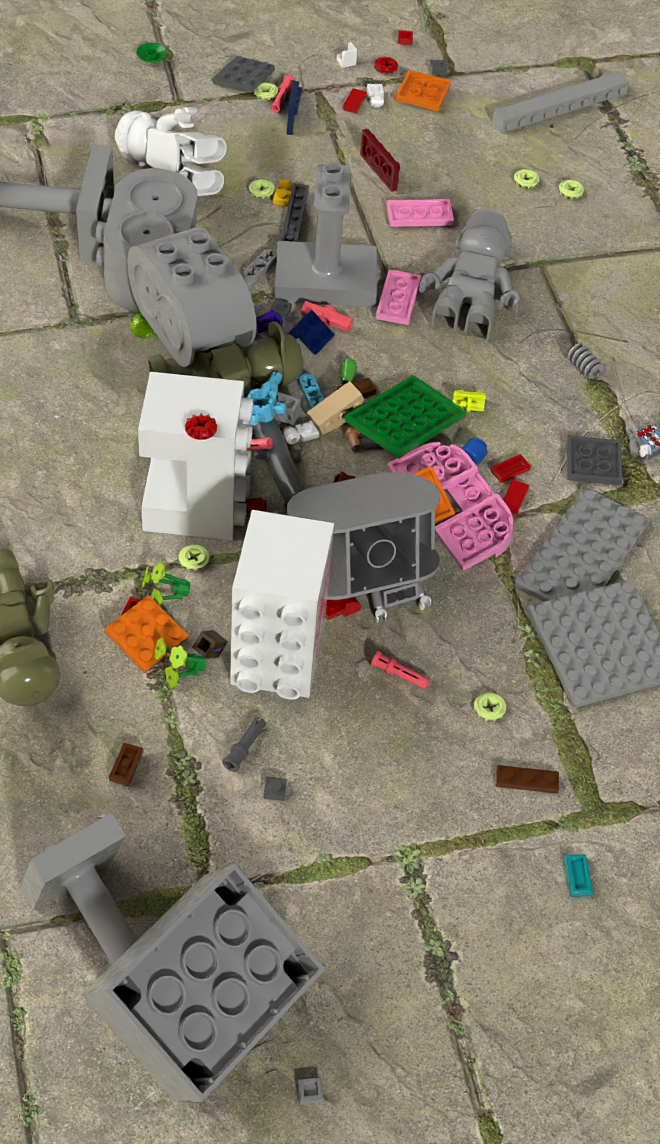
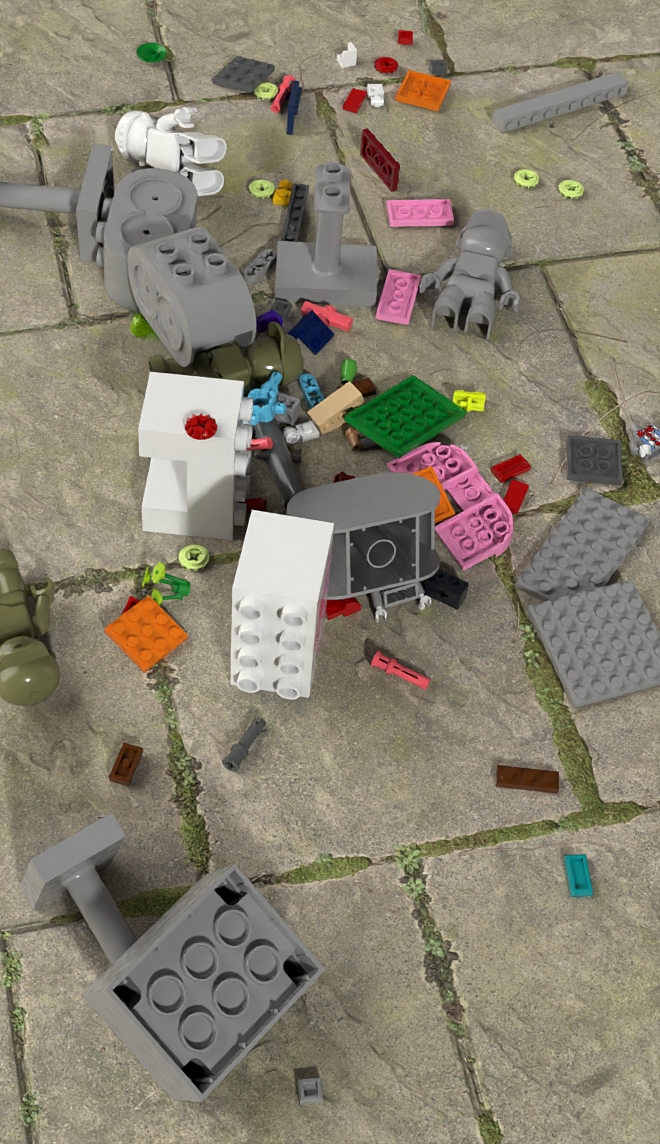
(178, 657): lime plant -> none
(210, 644): dark brown brick -> none
(275, 788): dark grey plate -> none
(446, 589): none -> black brick
(476, 450): blue head -> none
(494, 701): yellowish green gear -> none
(585, 361): light grey piece -> none

